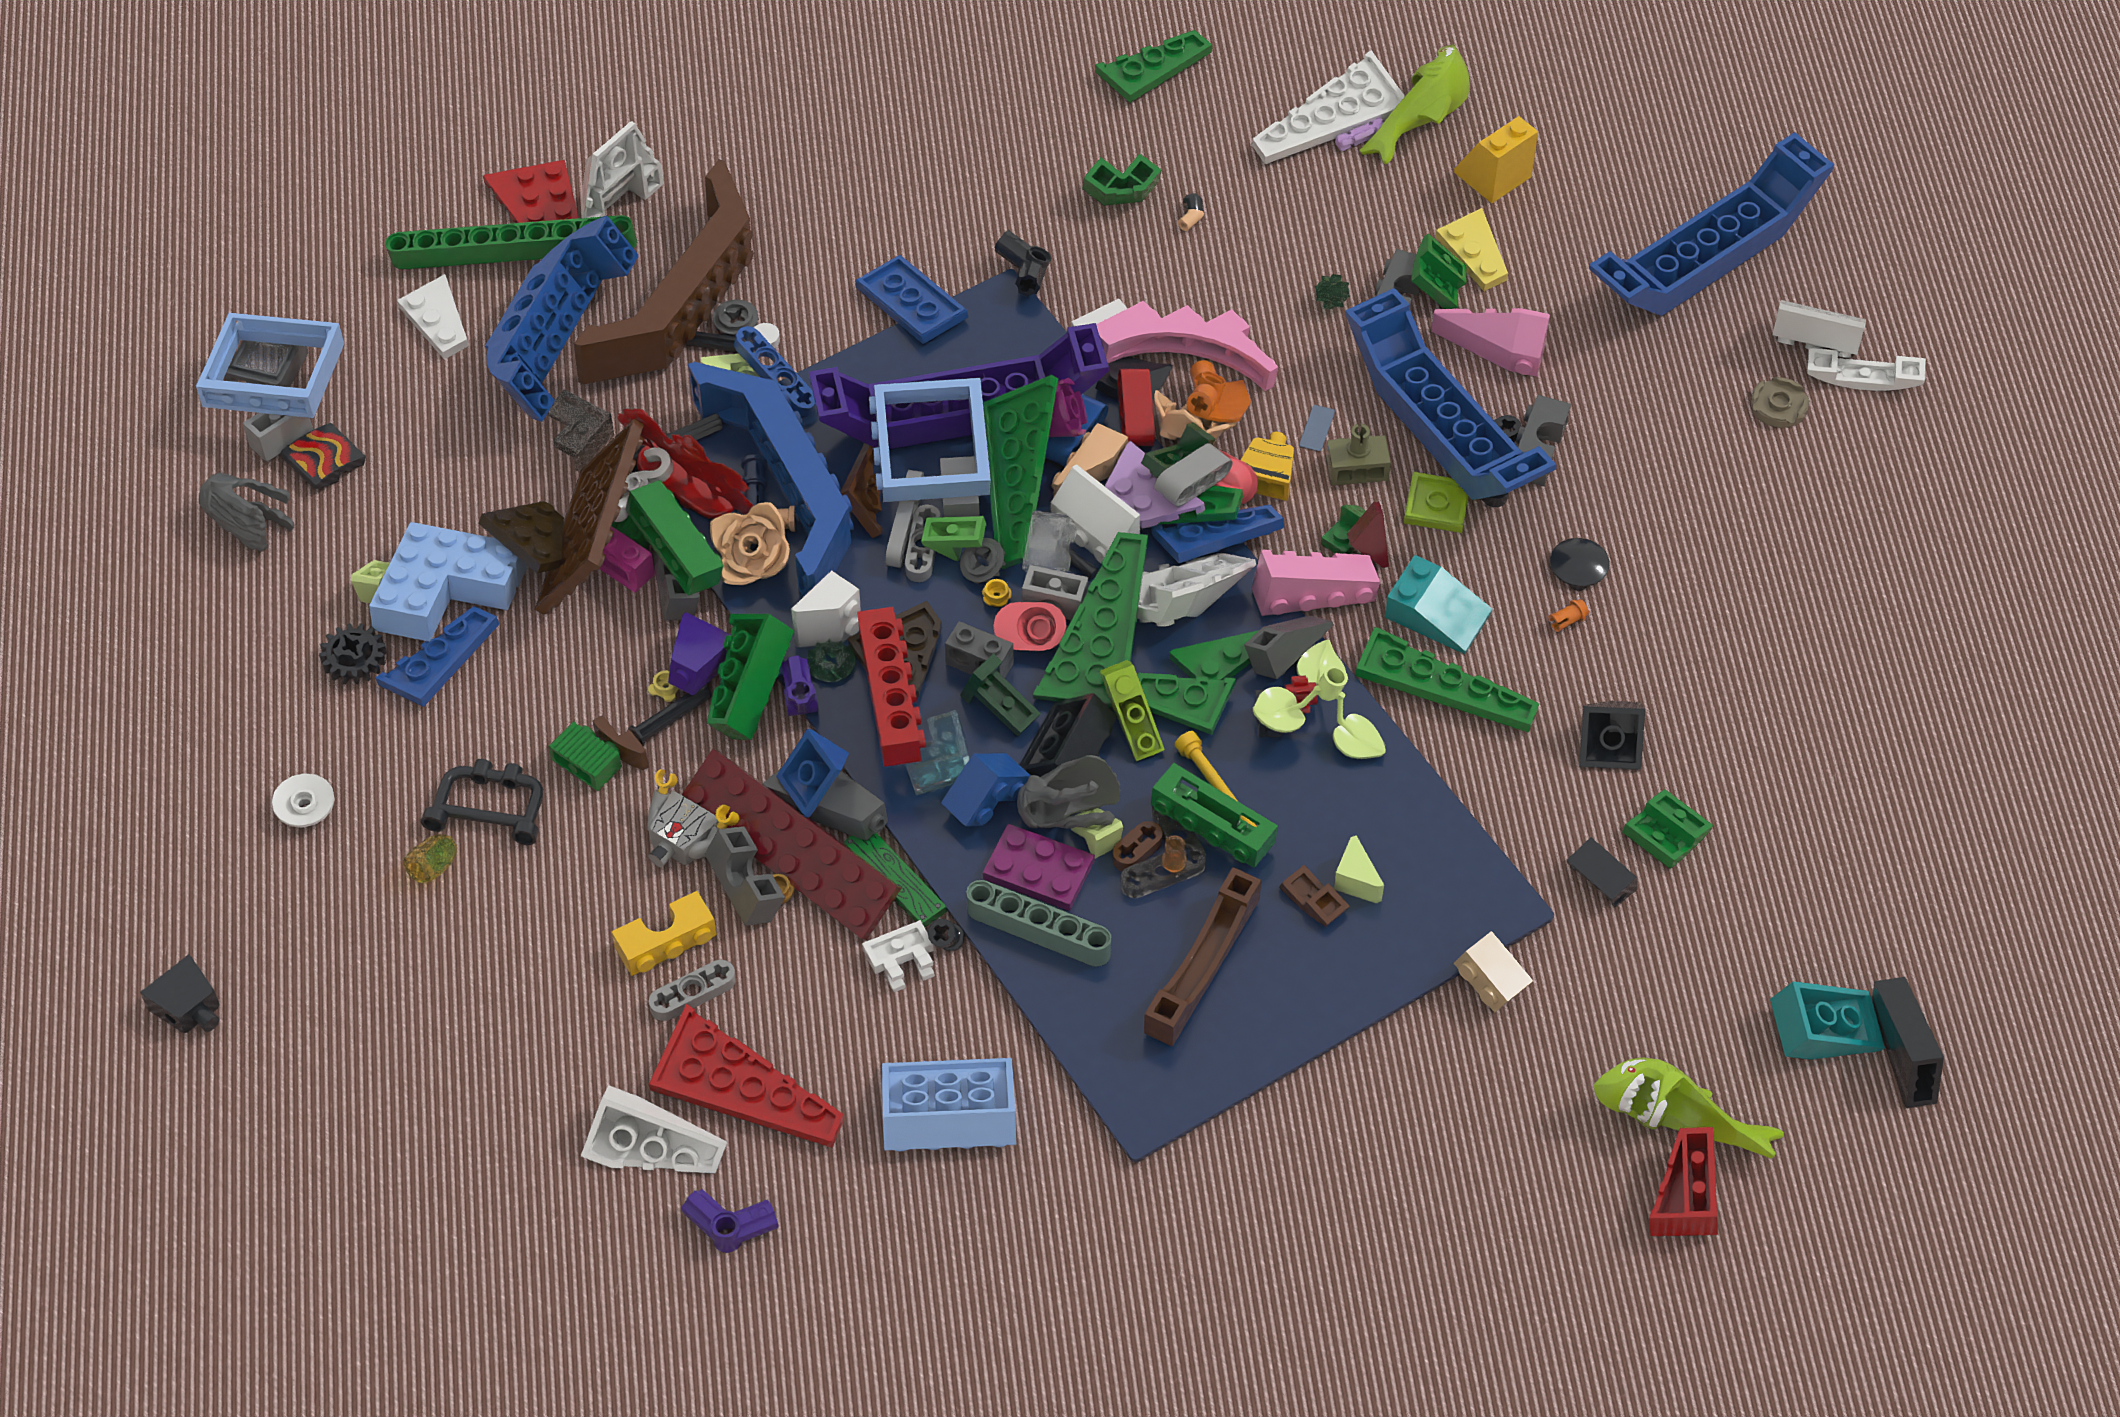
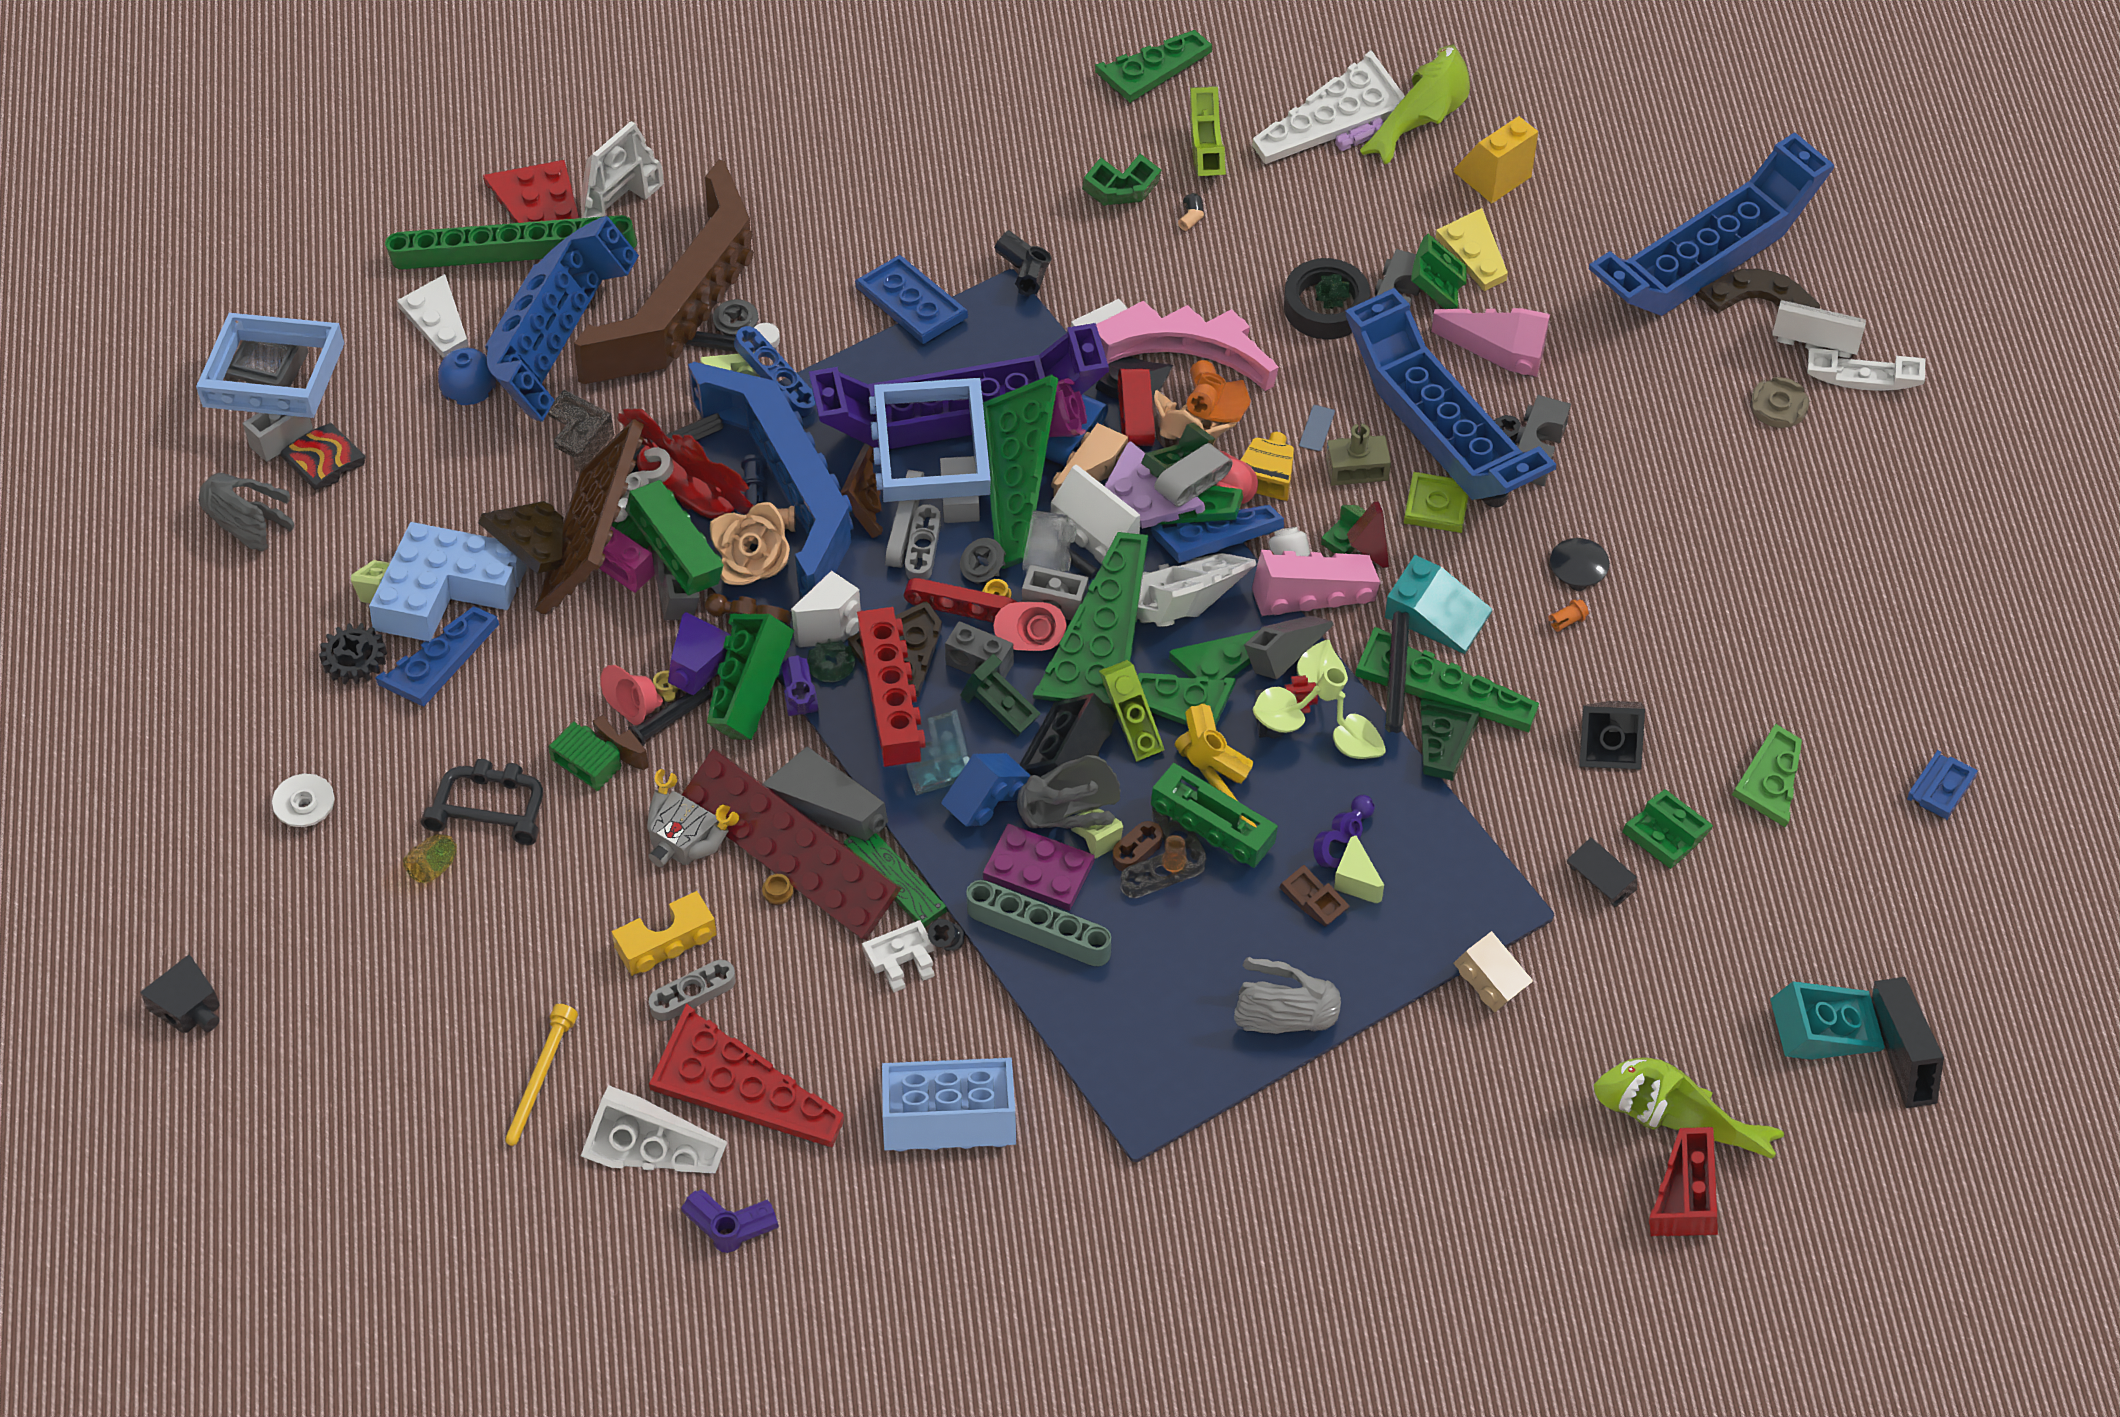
(465, 376): none -> blue cylinder
(561, 1019): none -> yellow piece
(629, 694): none -> coral piece
(718, 605): none -> reddish brown piece
(731, 858): dark grey arch -> none
(811, 770): blue slope -> none
(952, 534): bright green slope -> none
(961, 598): none -> red beam
(1181, 995): reddish brown arch -> none
(1205, 131): none -> lime arch
(1211, 748): none -> yellow piece
(1282, 1009): none -> light grey hair
(1289, 540): none -> white head
(1308, 274): none -> black tyre
(1343, 828): none -> dark purple piece
(1397, 672): none -> black axle
(1445, 737): none -> dark green wing
(1754, 284): none -> dark brown plate
(1771, 776): none -> bright green wing
(1942, 784): none -> blue plate

